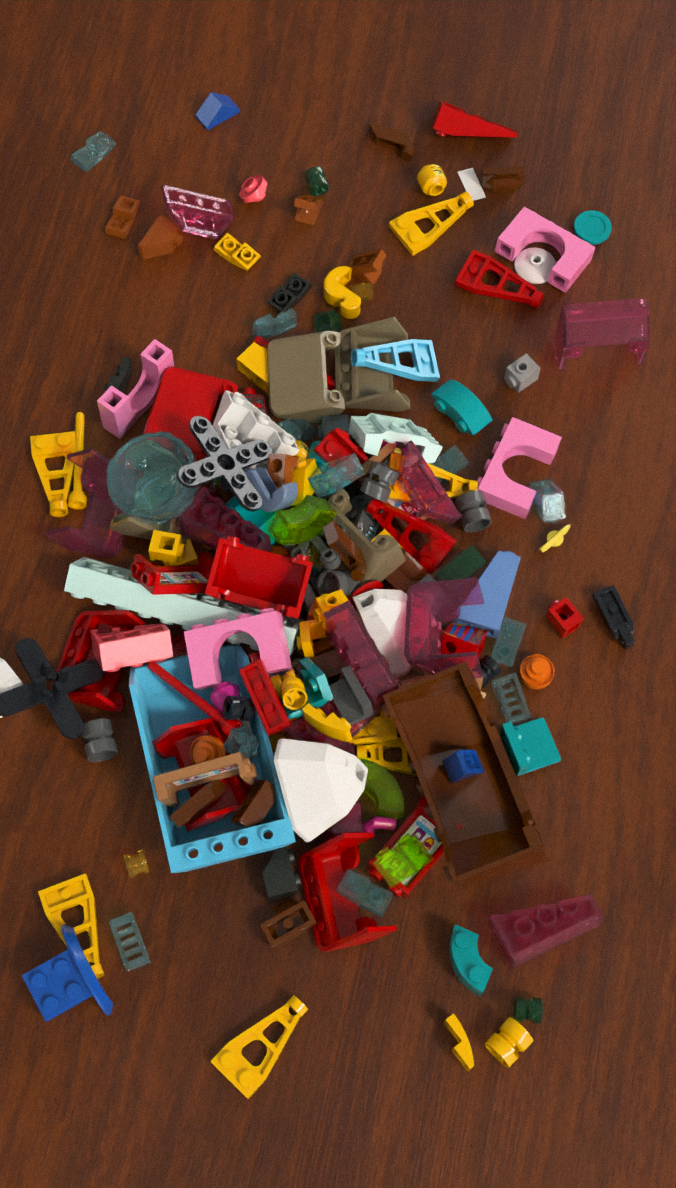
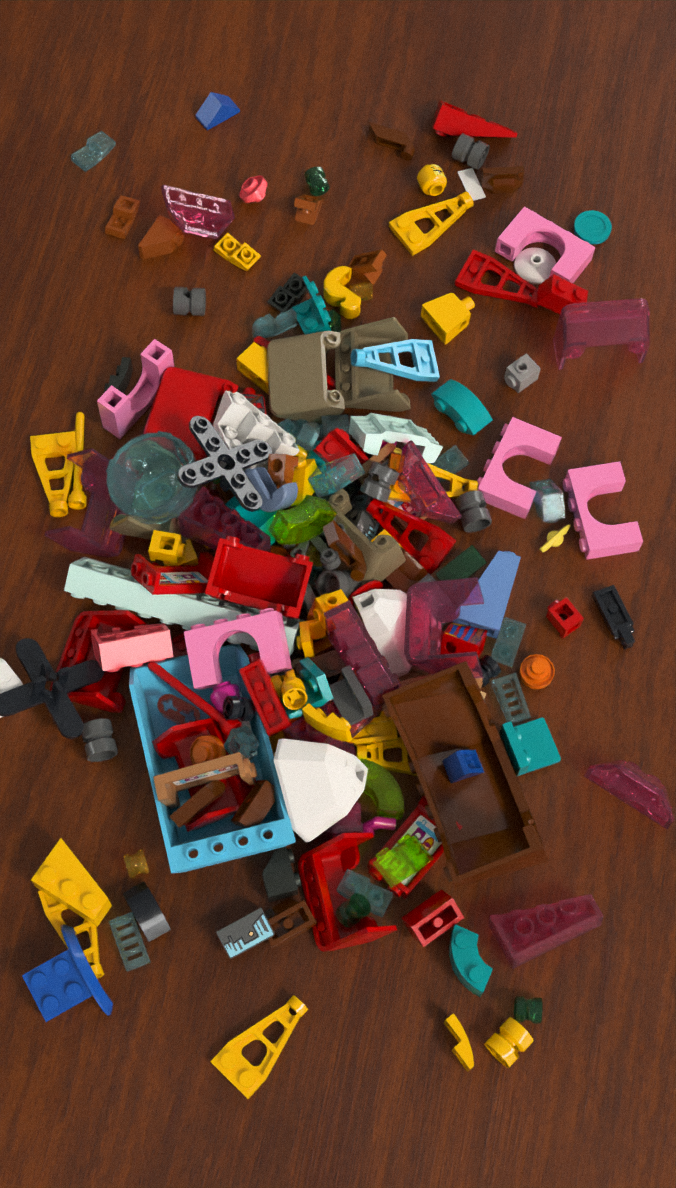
(71, 885): none -> yellow wedge
(146, 911): none -> black brick
(179, 704): none -> clear red beam
(189, 301): none -> dark grey wheel
(245, 933): none -> panel
(308, 435): none -> clear light blue slope
(311, 313): none -> teal bracket
(353, 910): none -> clear green wheel
(432, 918): none -> red brick
(447, 315): none -> yellow torso
(470, 151): none -> dark grey wheel
(558, 292): none -> red brick
(595, 537): none -> bright pink arch
(634, 788): none -> clear pink wedge

